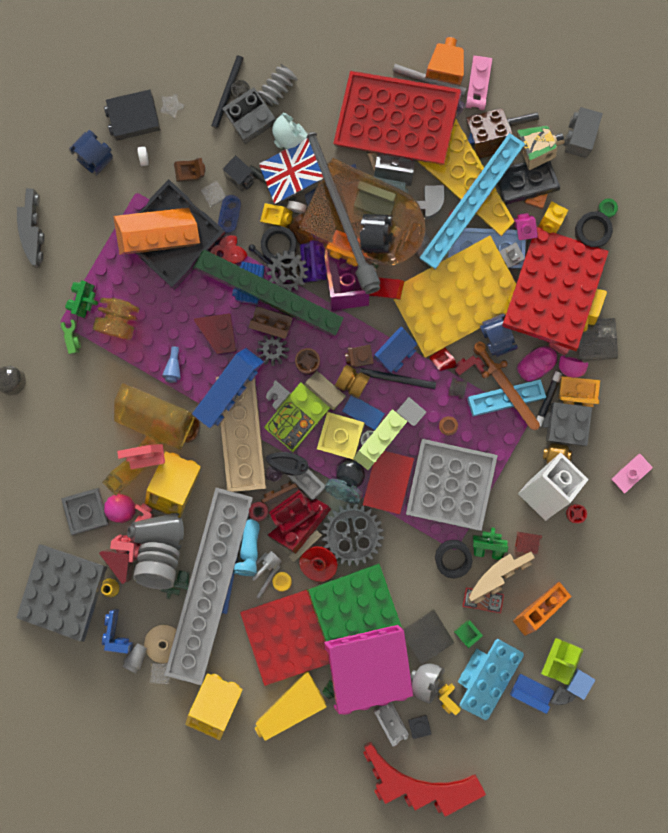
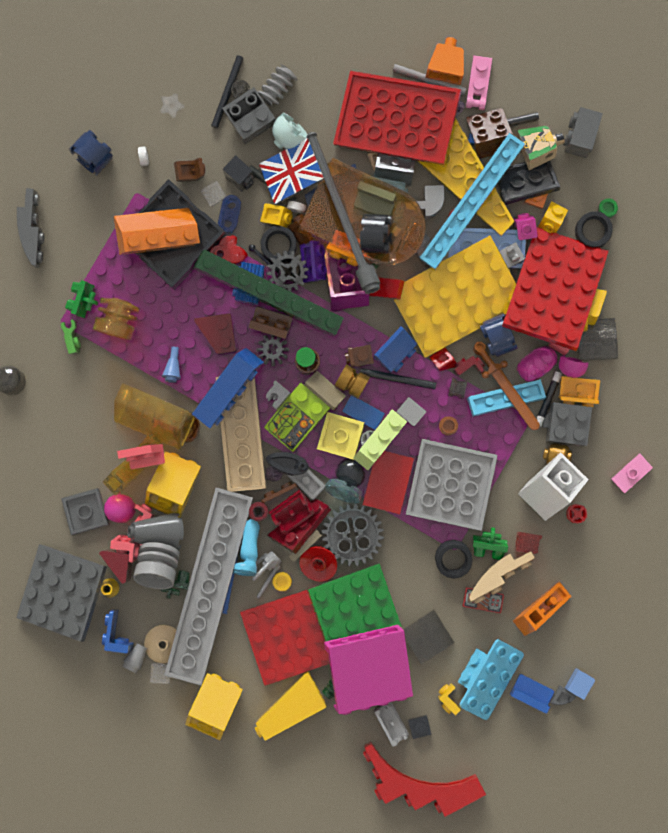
(132, 115): black brick -> none
(305, 357): none -> green tile
(426, 681): light grey cylinder -> none
(468, 633): green panel -> none
(562, 661): lime panel -> none

